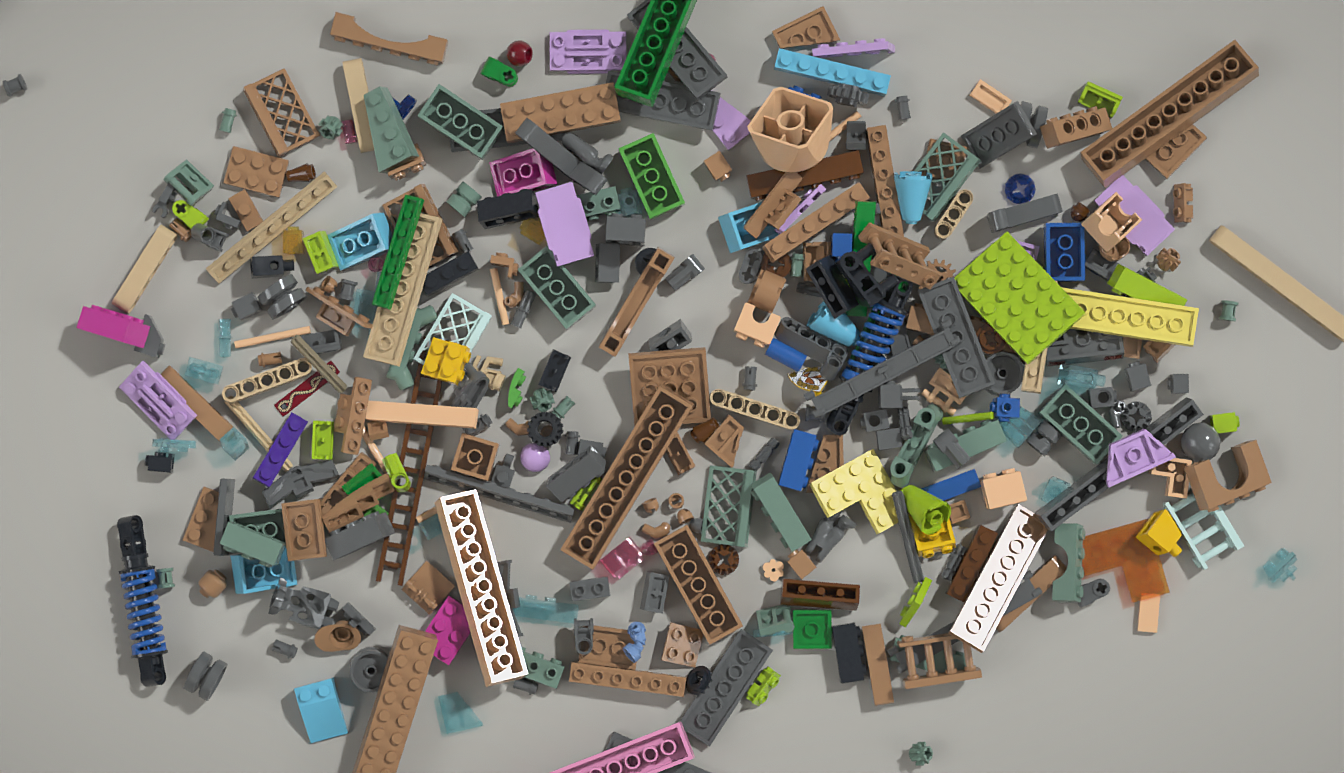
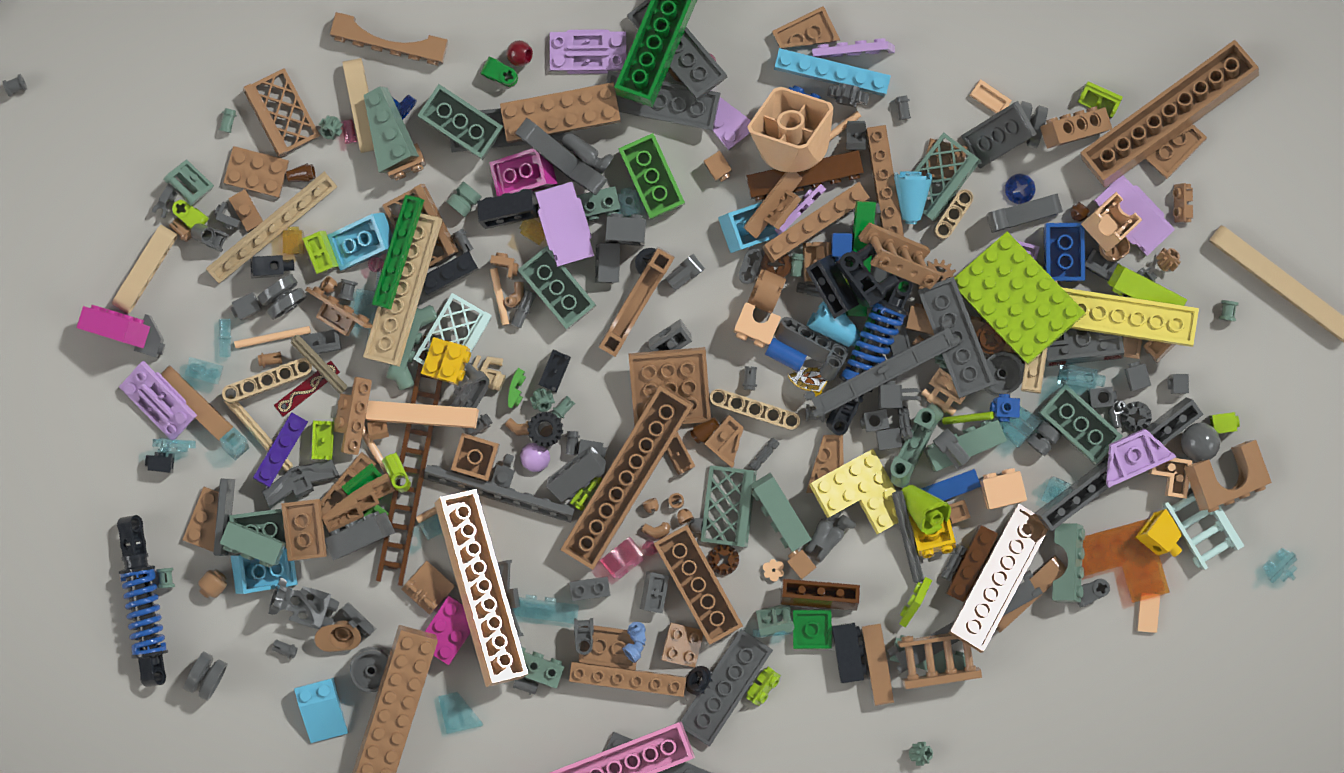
(798, 460): blue brick -> none

